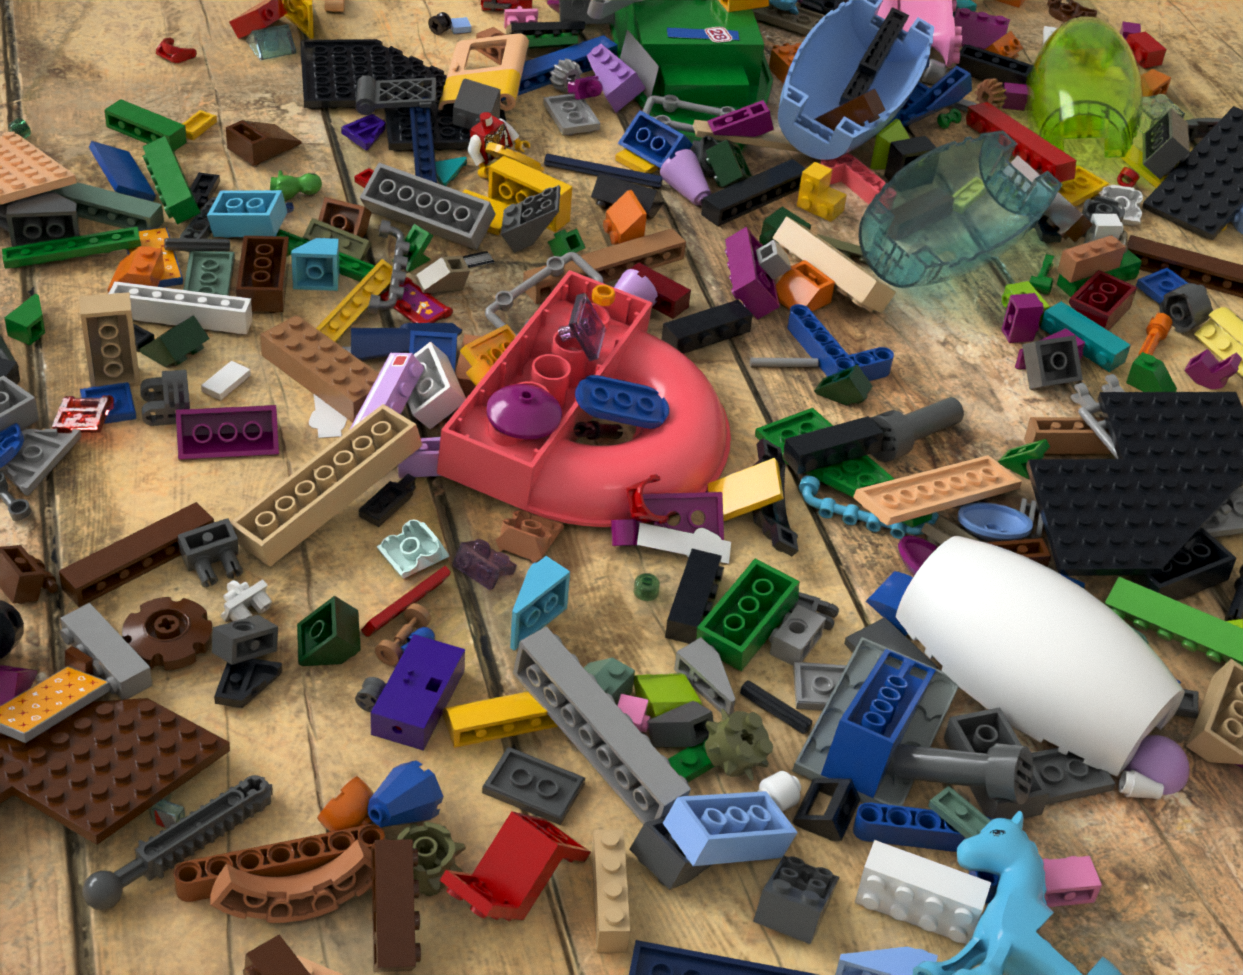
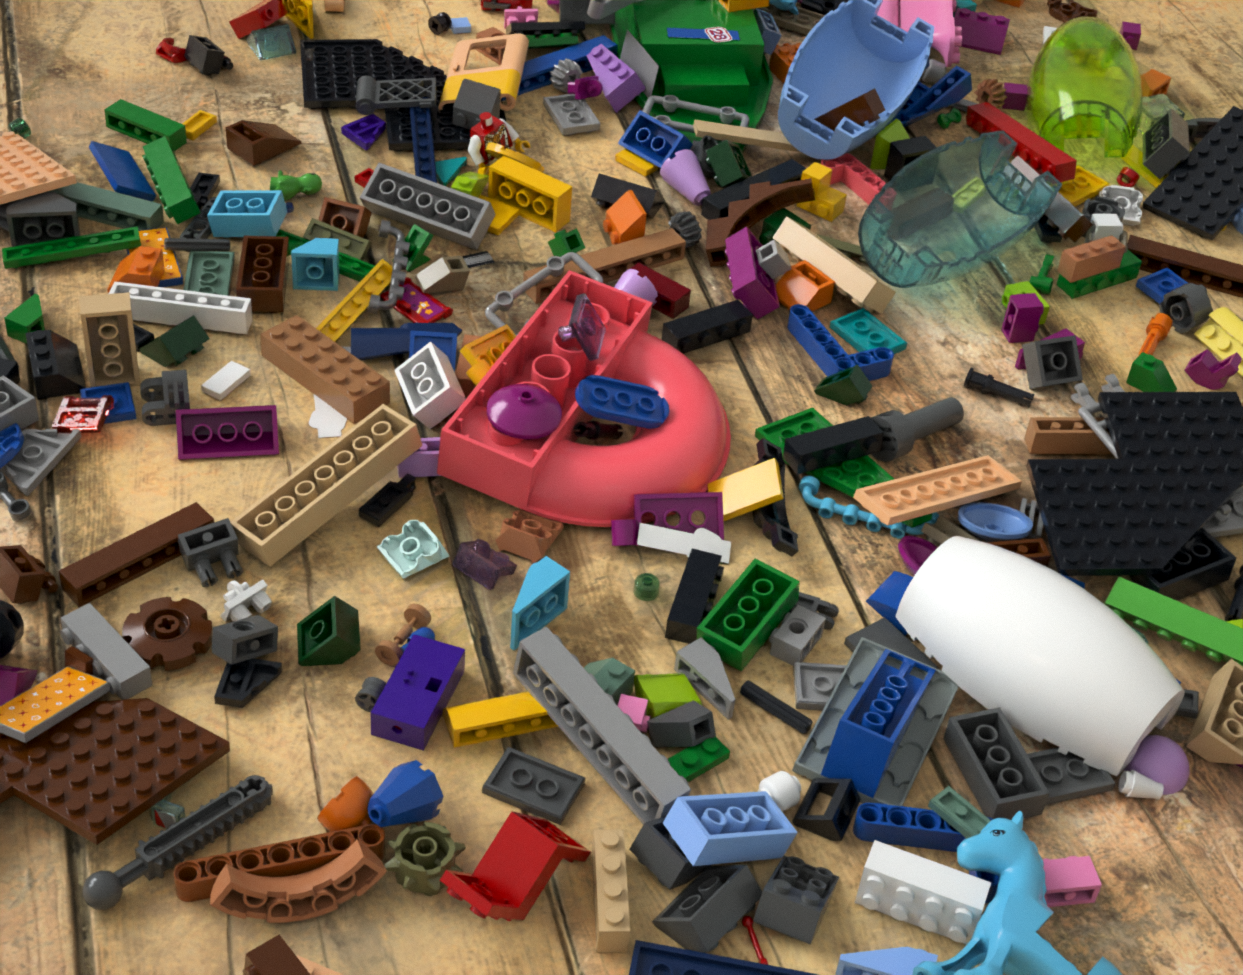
(54, 364): none -> black slope
(206, 55): none -> black brick
(392, 384): lavender brick -> none
(394, 905): reddish brown brick -> none
(402, 603): red tile -> none
(470, 183): none -> lime slope
(528, 219): dark grey slope -> none
(595, 169): dark blue axle -> none
(603, 295): light orange tile -> none
(636, 502): red helmet -> none
(687, 227): none -> dark grey gear
(709, 907): none -> dark grey slope
(738, 743): olive brick -> none
(747, 121): magenta slope -> none
(747, 922): none -> red hinge
(762, 201): none -> reddish brown arch
(768, 30): none -> sand blue brick
(783, 362): light grey bar -> none
(866, 332): none -> teal tile
(875, 55): black slope -> none
(988, 384): none -> black pin
(989, 65): black brick -> none
(1003, 772): dark grey piece -> none
(1006, 46): orange brick -> none
(1016, 458): green slope -> none
(1100, 344): teal brick -> none
(1103, 299): dark red slope -> none
(1146, 49): red brick -> none

